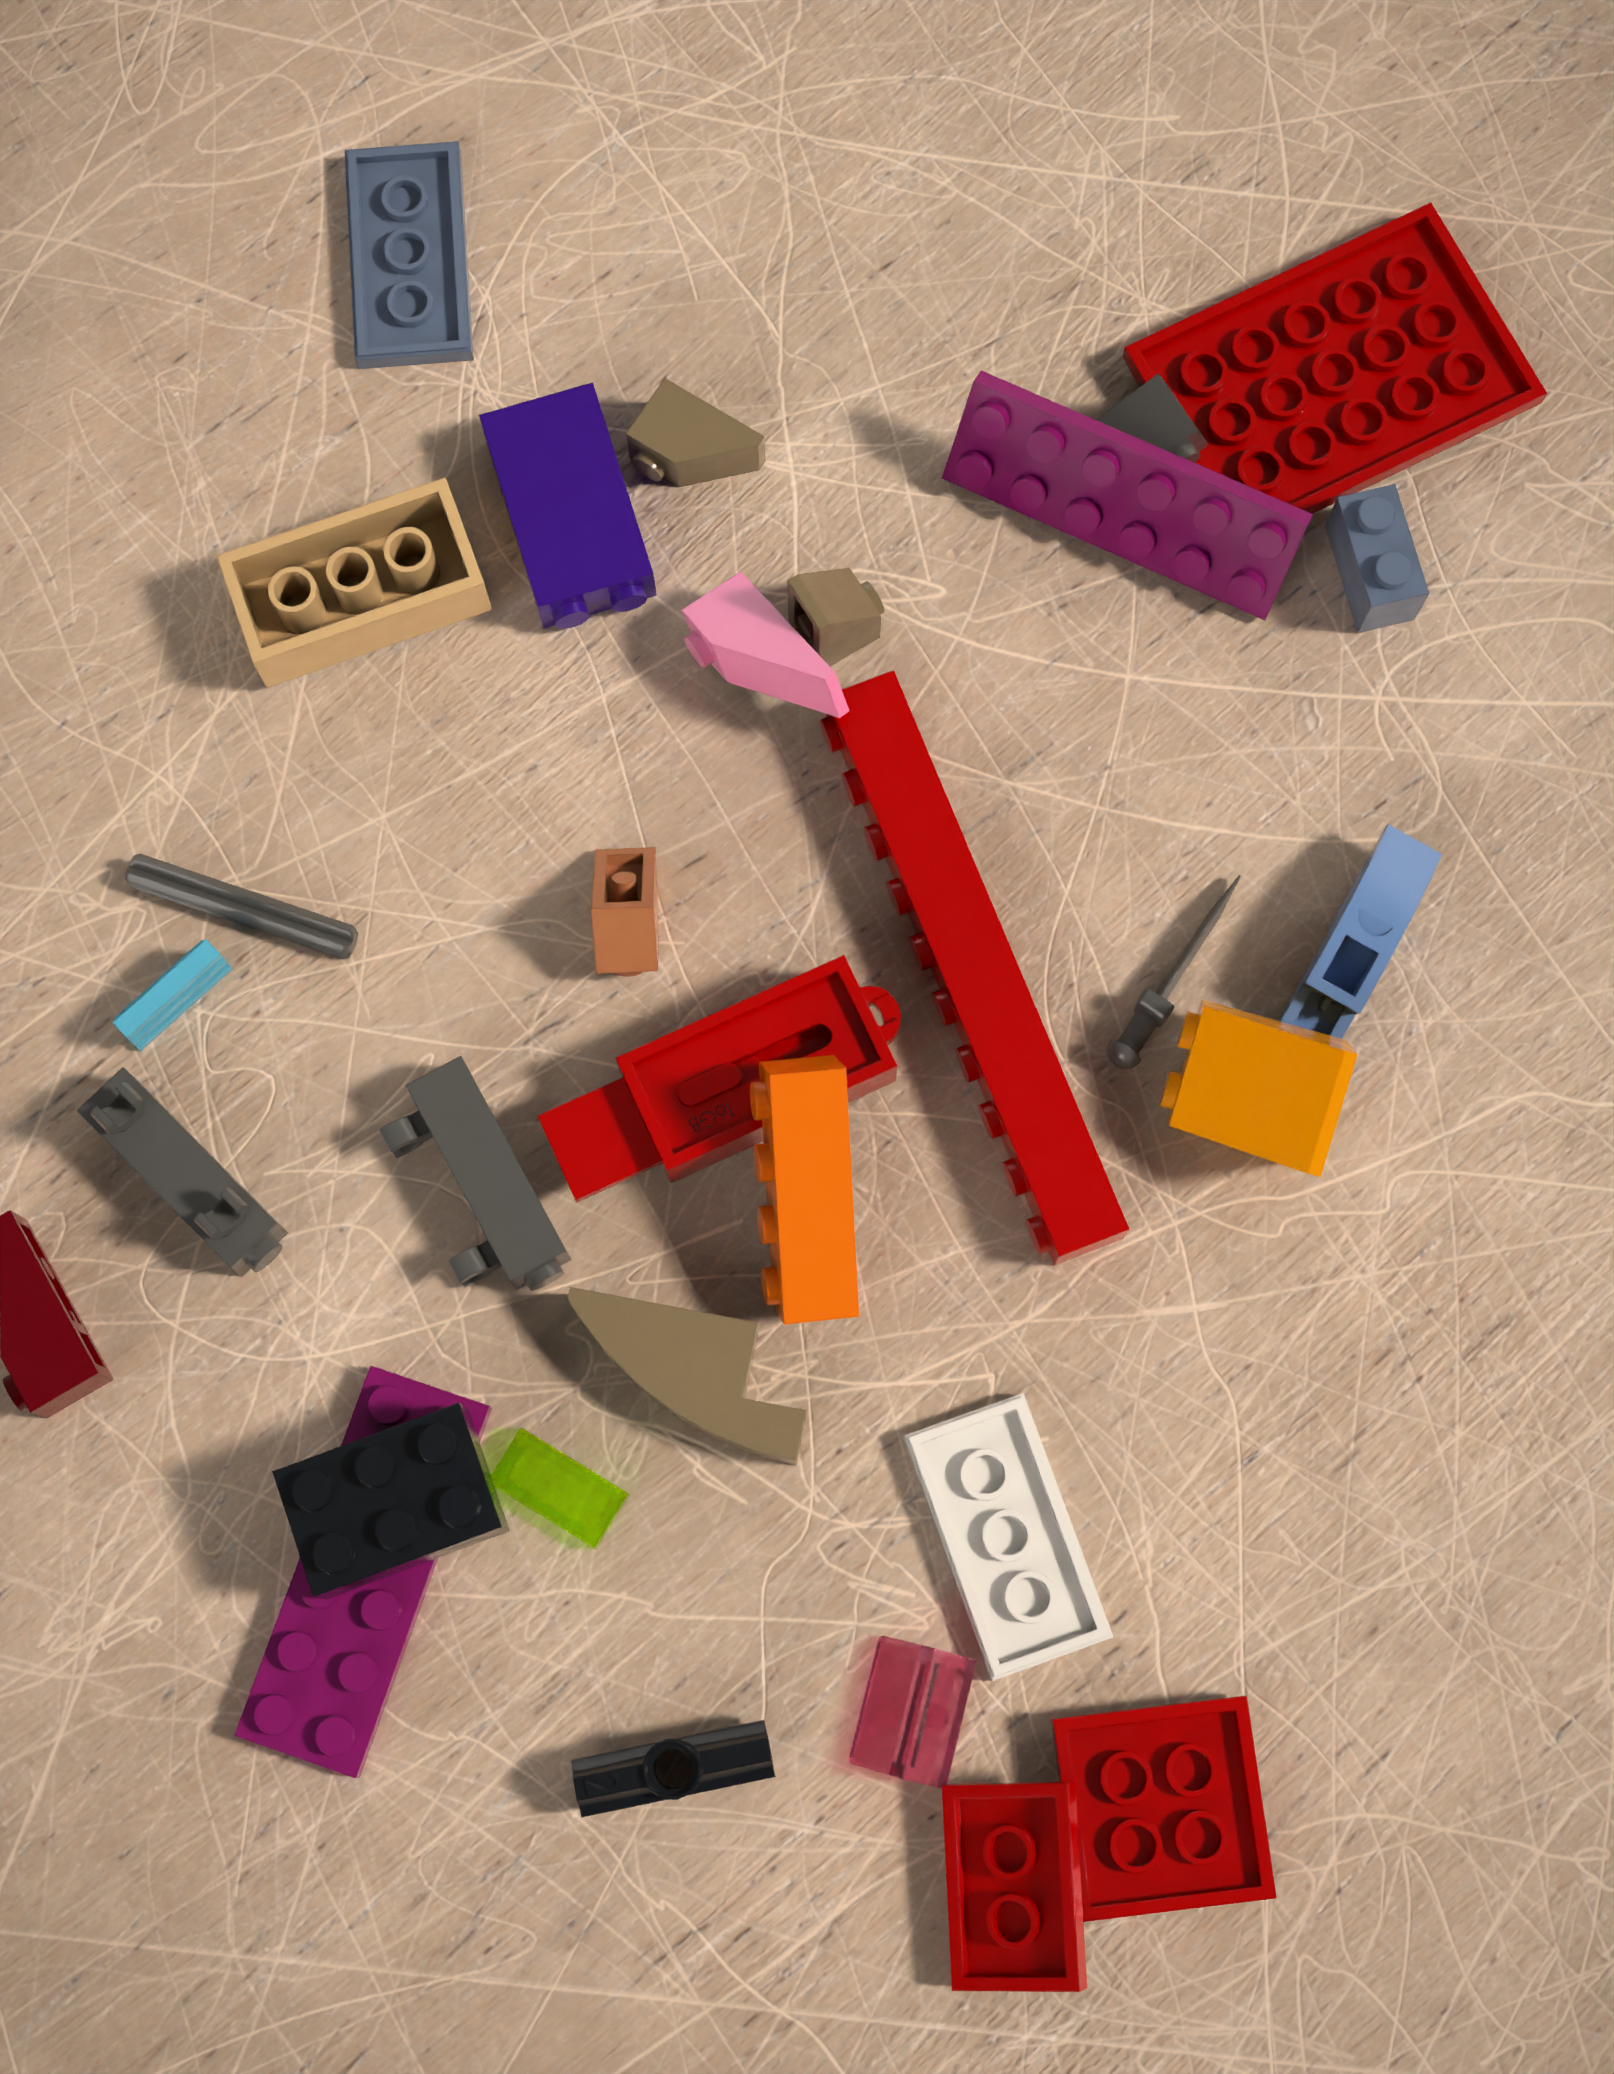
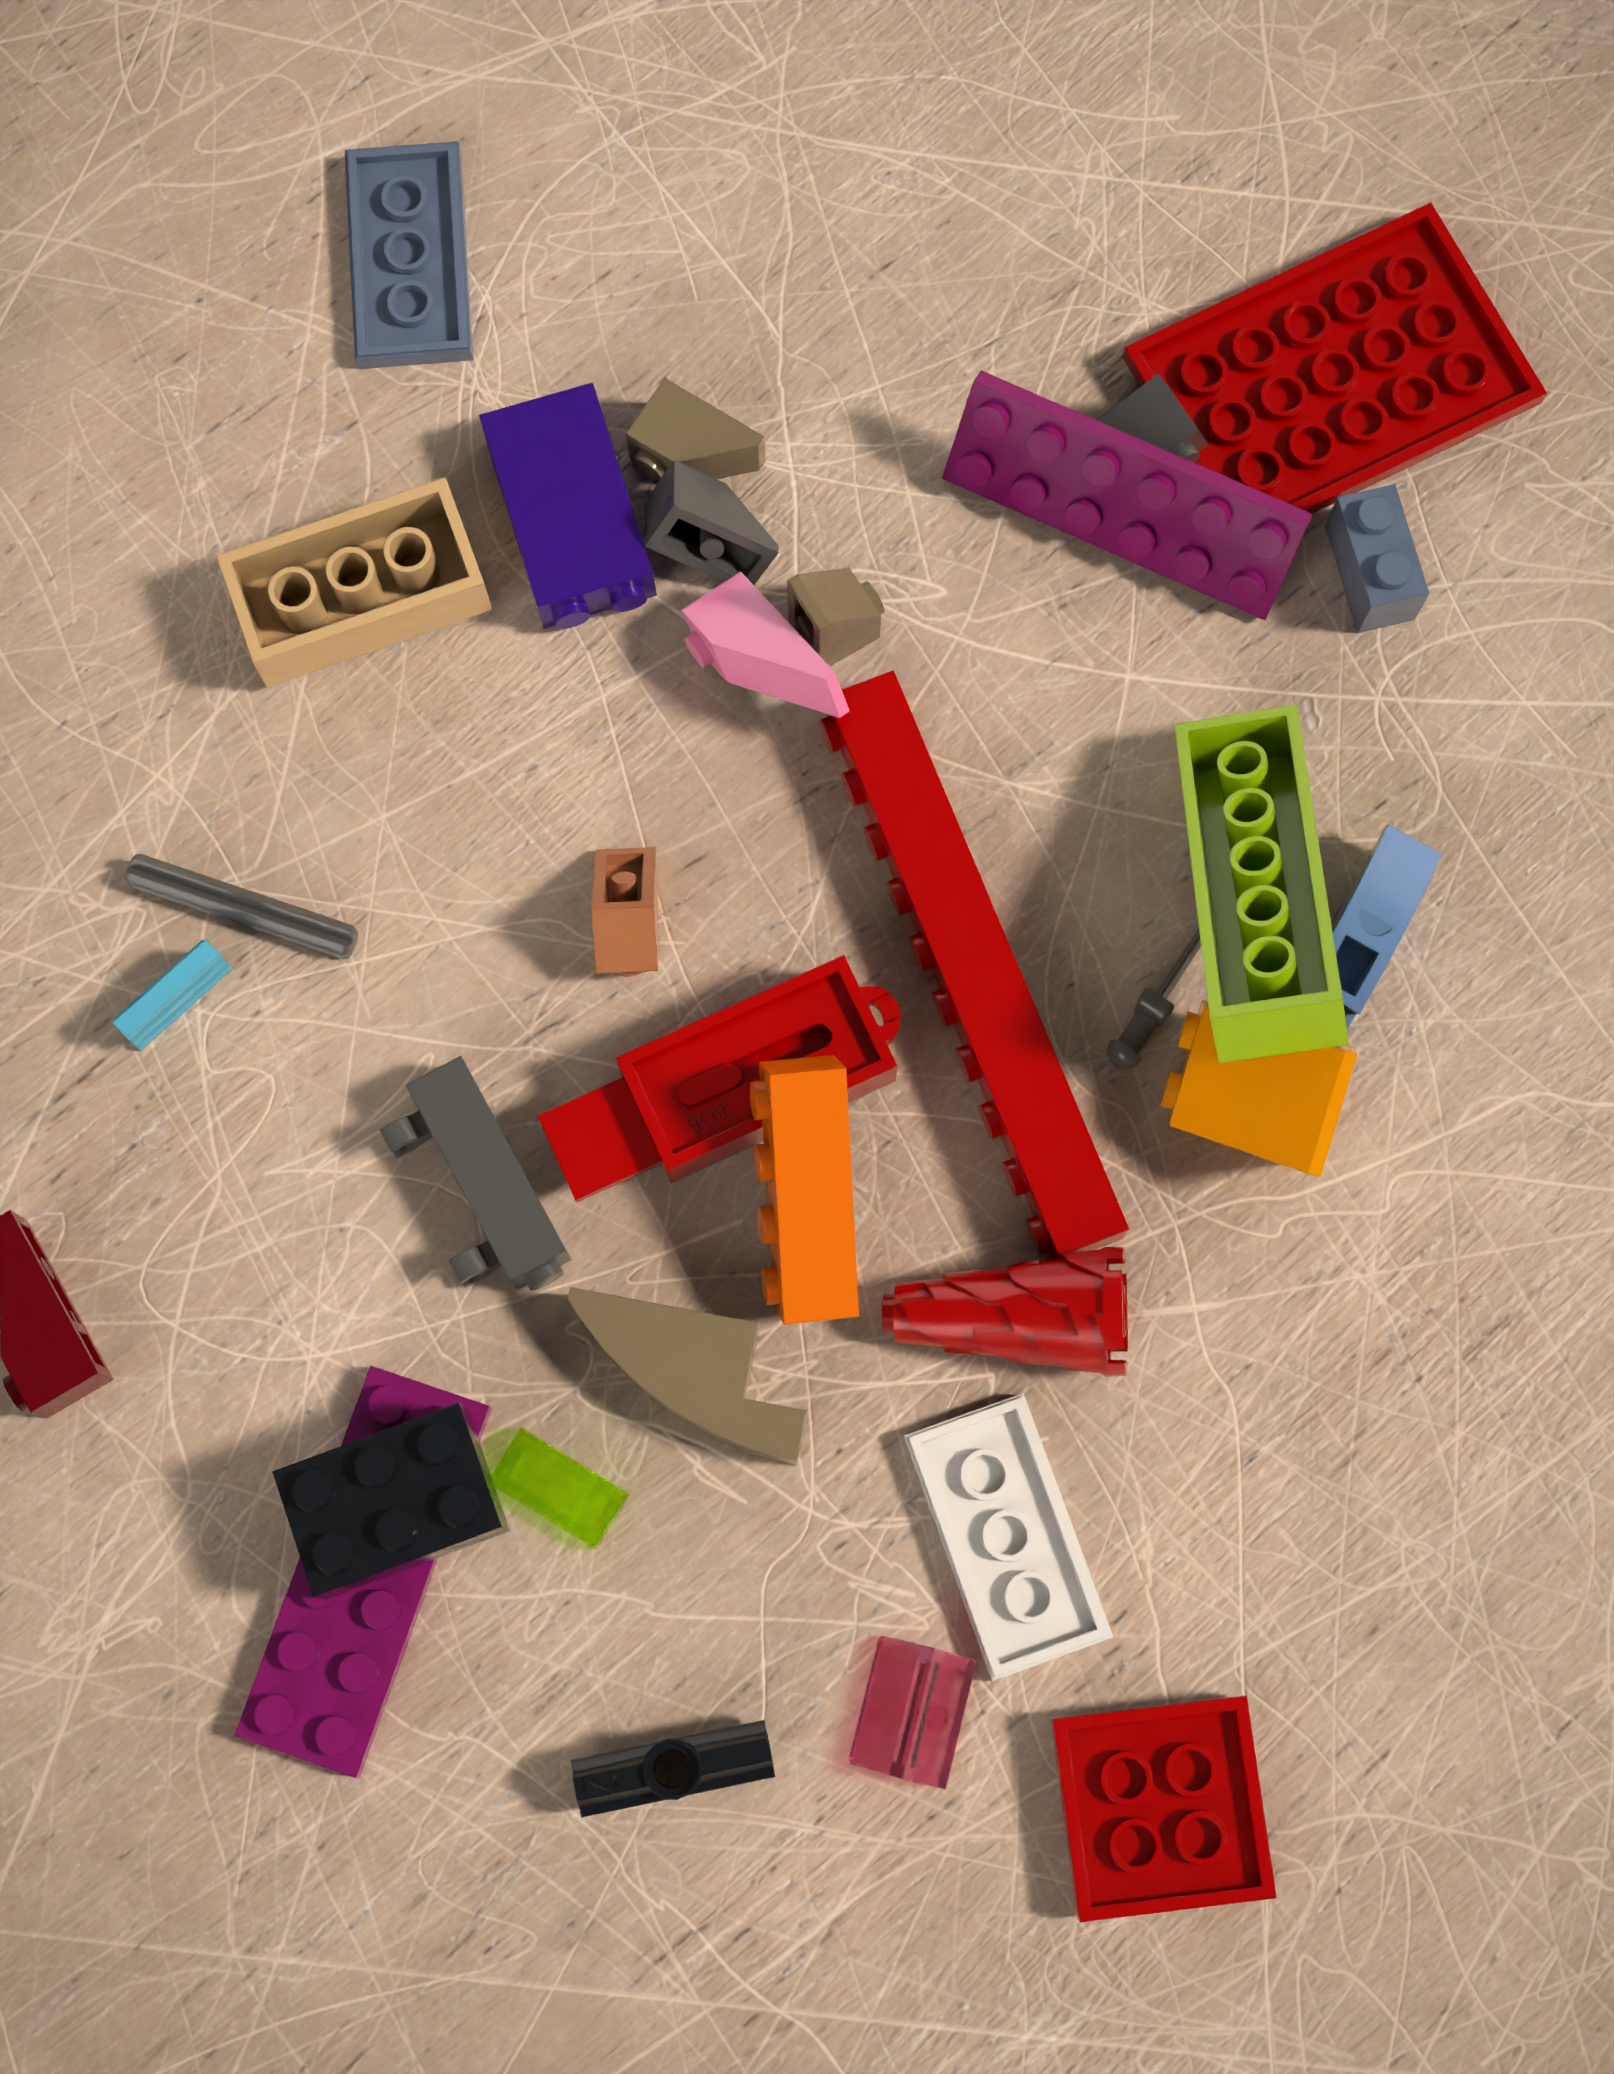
(184, 1173): dark grey brick -> none
(706, 526): none -> dark grey slope
(1014, 1887): red plate -> none
(1030, 1312): none -> red cone
(1259, 886): none -> lime brick

